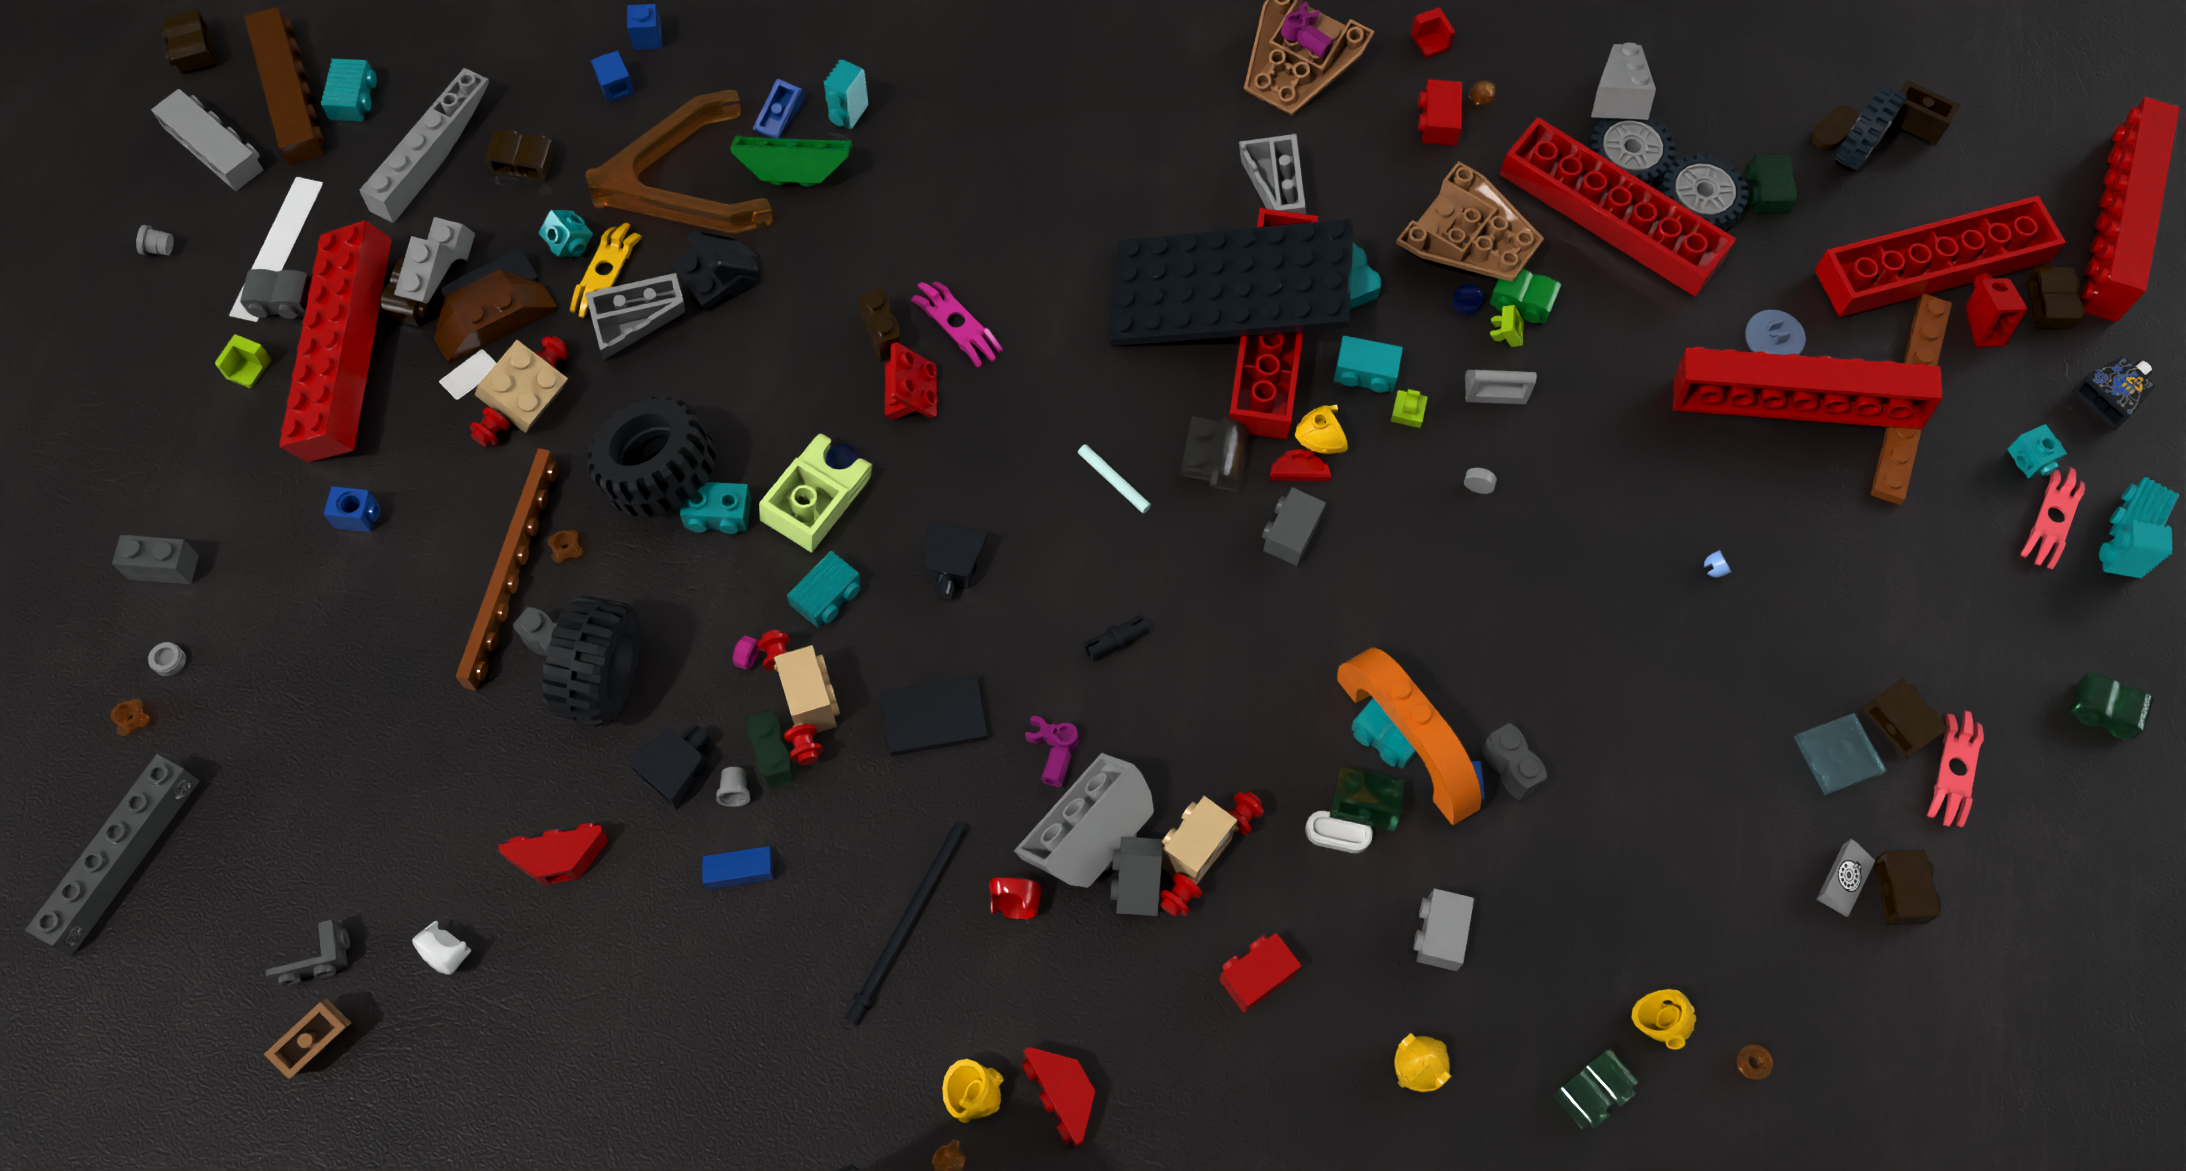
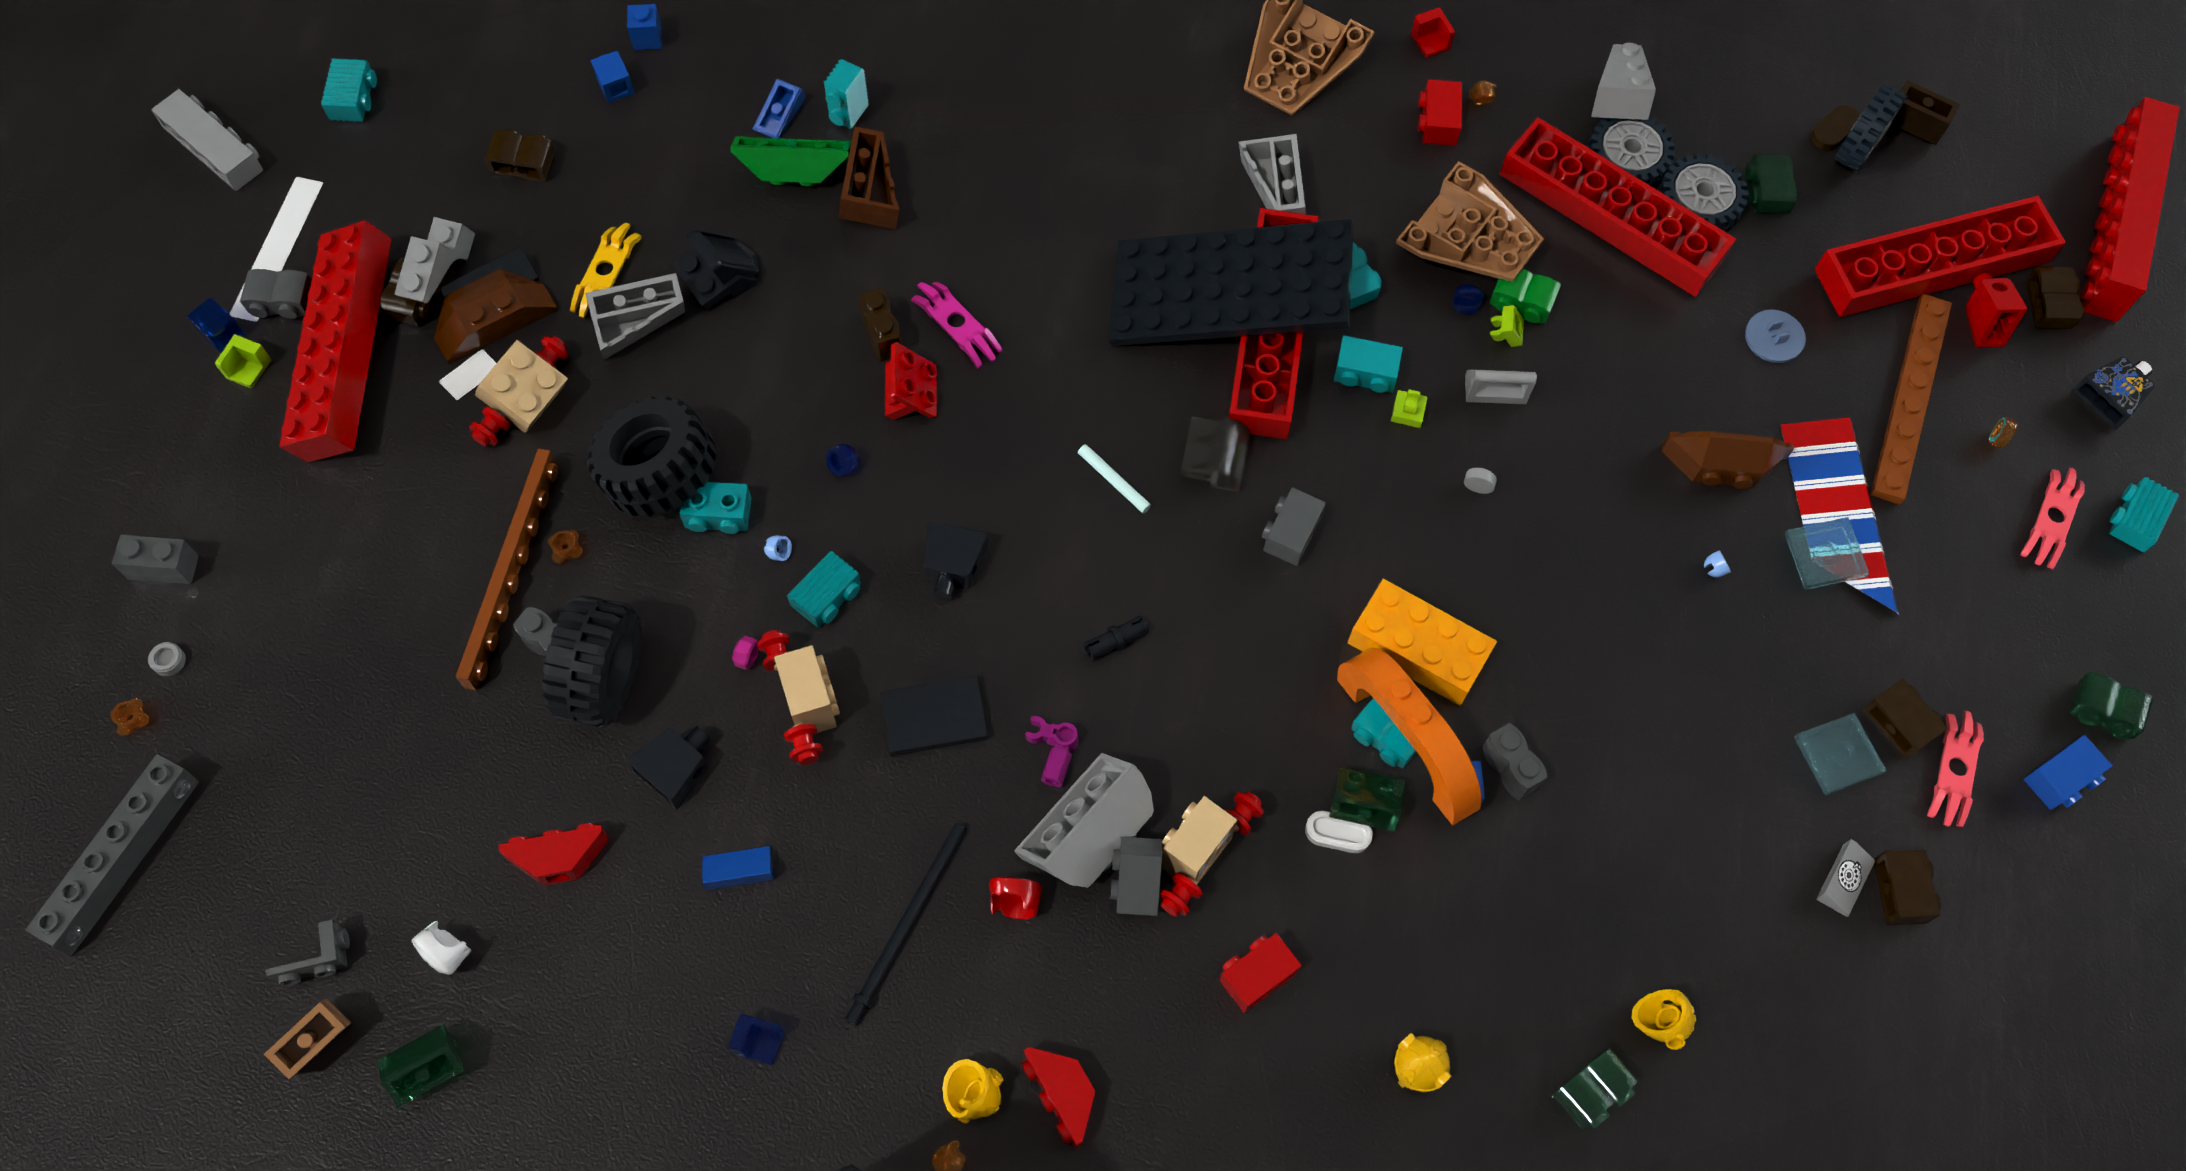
(154, 241): light grey piece -> none
(187, 41): dark brown brick -> none
(214, 324): none -> clear blue panel
(284, 85): reddish brown brick -> none
(343, 500): blue brick -> none
(420, 1065): none -> clear green brick
(423, 148): light grey slope -> none
(565, 233): teal brick -> none
(617, 182): clear orange piece -> none
(733, 788): light grey piece -> none
(756, 1039): none -> clear blue panel
(770, 749): clear green brick -> none
(781, 542): none -> light blue hinge
(812, 495): yellowish green brick -> none
(868, 184): none -> reddish brown wedge
(1298, 27): magenta bar -> none
(1300, 466): red tile -> none
(1322, 436): yellow helmet -> none
(1423, 641): none -> light orange brick
(1444, 929): light grey brick -> none
(1725, 457): none -> reddish brown wedge
(1761, 1055): clear orange plate -> none
(1806, 388): red brick -> none
(1826, 553): none -> clear light blue tile
(1834, 486): none -> sticker
(2003, 432): none -> clear orange tile
(2037, 452): teal brick -> none
(2068, 772): none -> blue brick
(2136, 549): teal brick -> none

